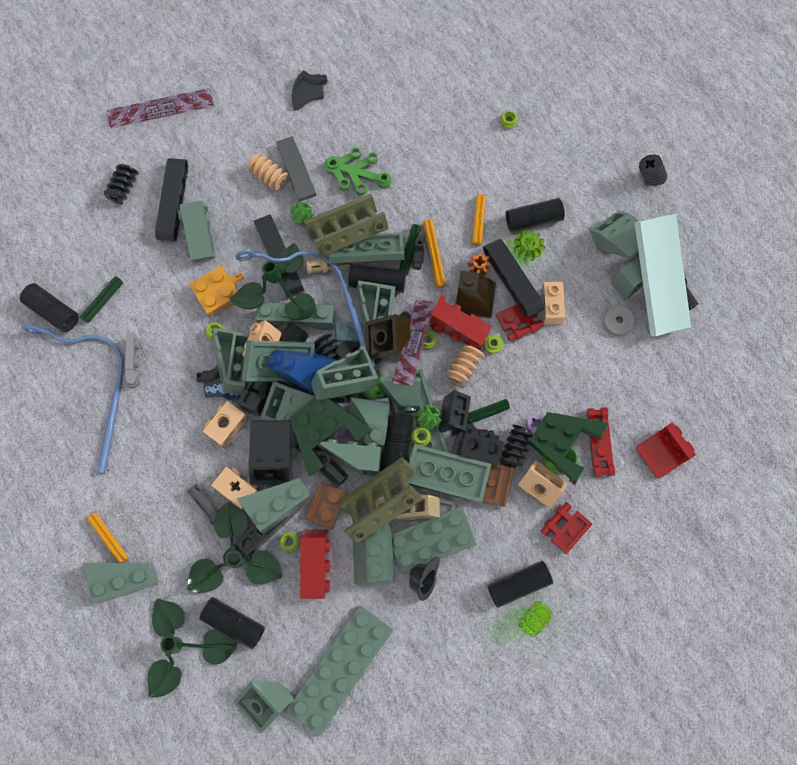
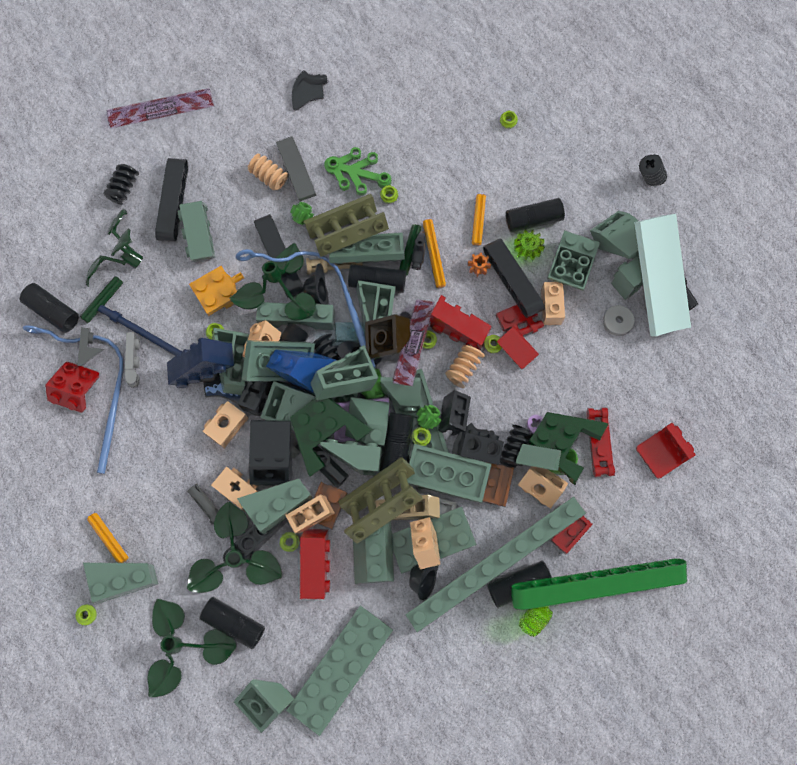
(70, 385): none -> red bracket
(85, 352): none -> dark grey slope
(91, 614): none -> lime plate
(116, 317): none -> dark blue bar
(128, 255): none -> dark green plant
(199, 362): none -> dark blue wedge
(310, 514): none -> light nougat brick
(316, 286): none -> black piece
(389, 190): none -> lime plate
(425, 543): none -> light nougat brick
(475, 294): dark brown slope -> none
(488, 411): dark green axle -> none
(495, 564): none -> sand green brick
(517, 347): none -> red slope
(539, 457): none -> sand green slope
(573, 260): none -> sand green slope
(599, 583): none -> green beam

